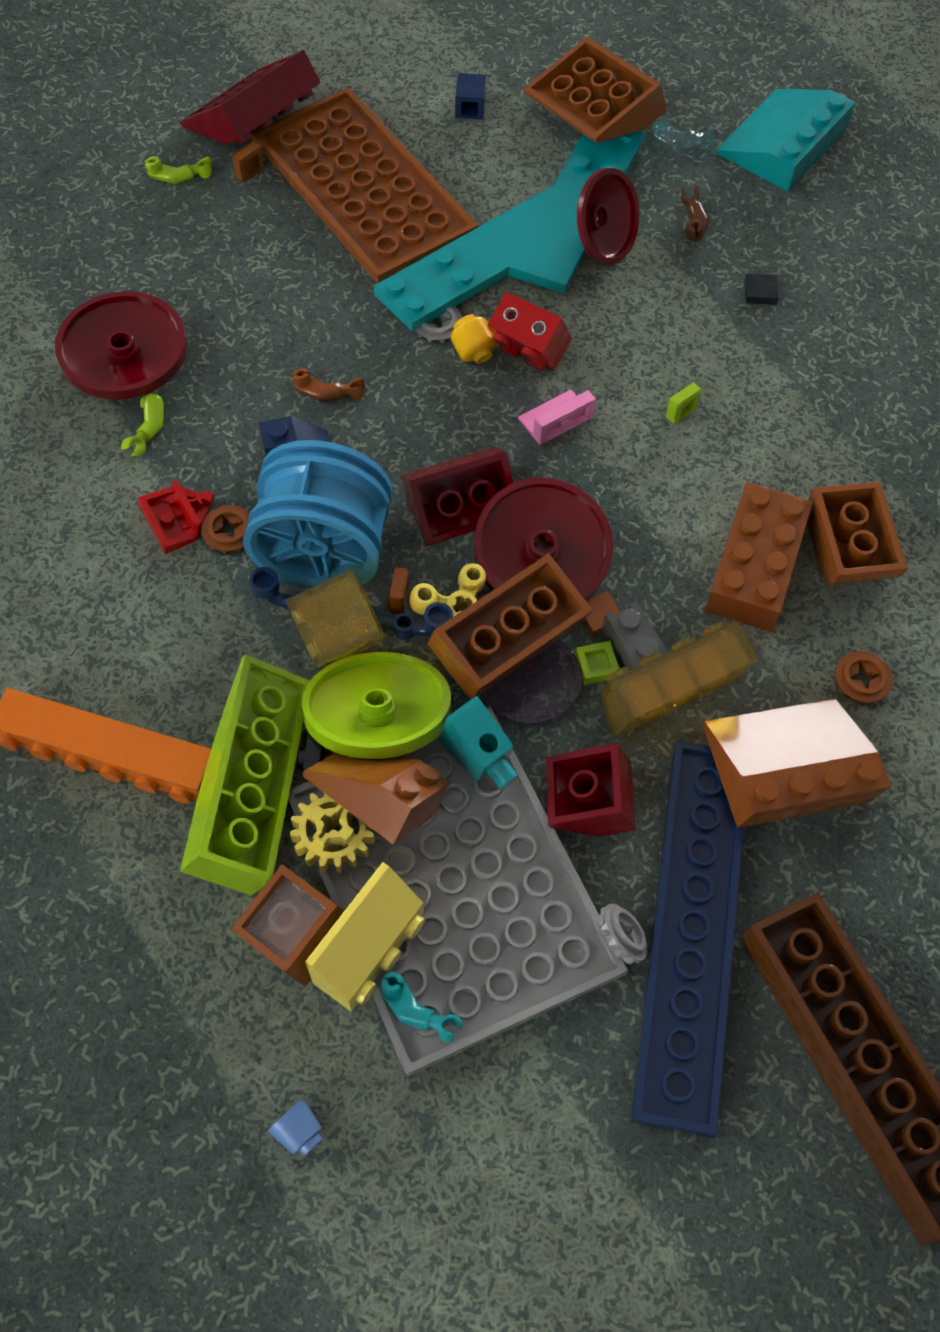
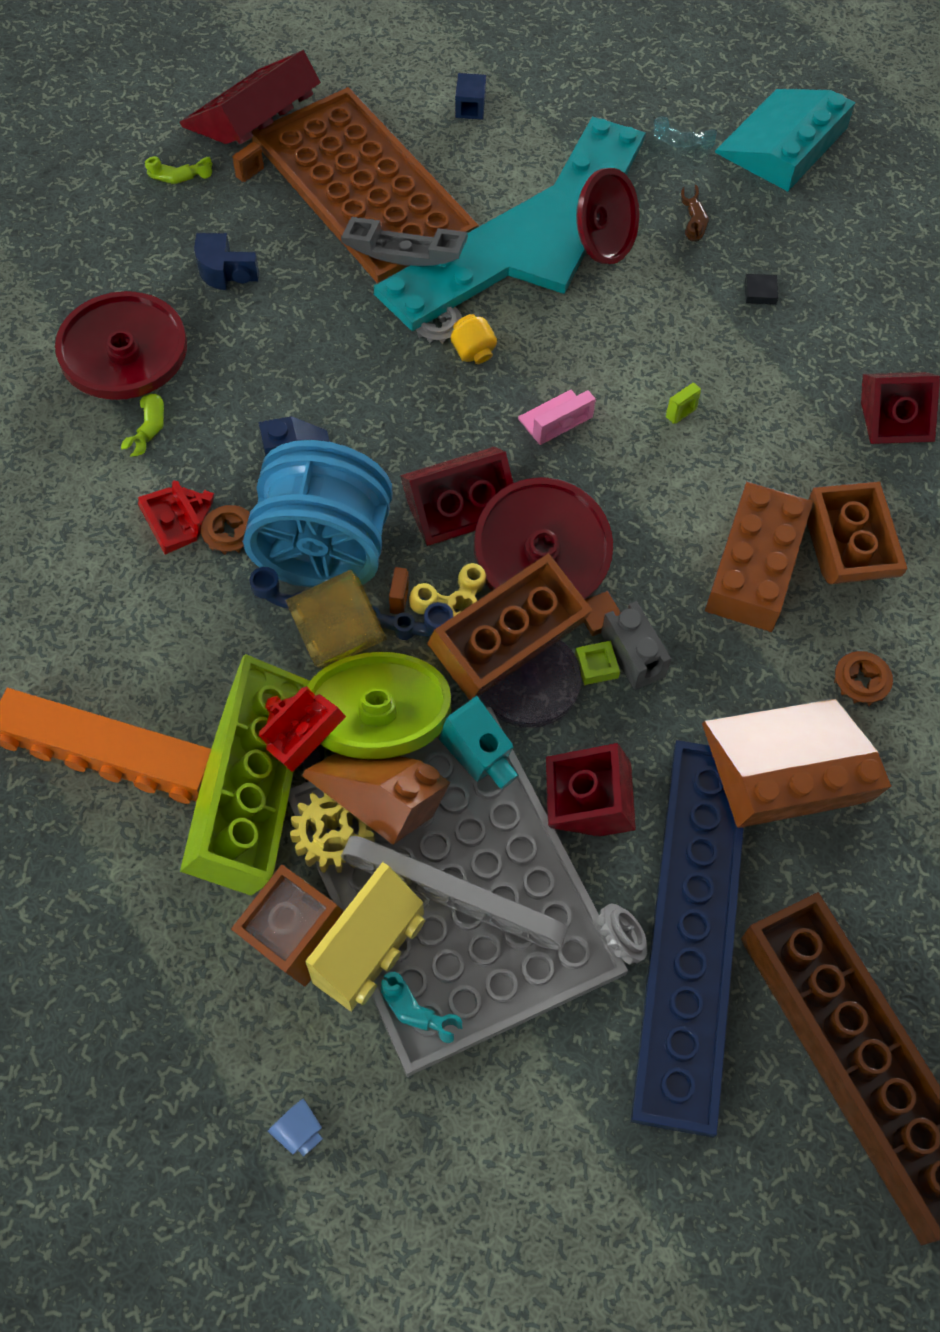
(220, 265): none -> dark blue brick
(298, 726): none -> red slope
(324, 392): dark orange arm -> none
(403, 248): none -> dark grey slope
(458, 893): none -> light grey beam
(529, 332): red piece -> none
(598, 92): dark orange slope -> none
(676, 677): clear yellow slope -> none
(900, 406): none -> dark red slope

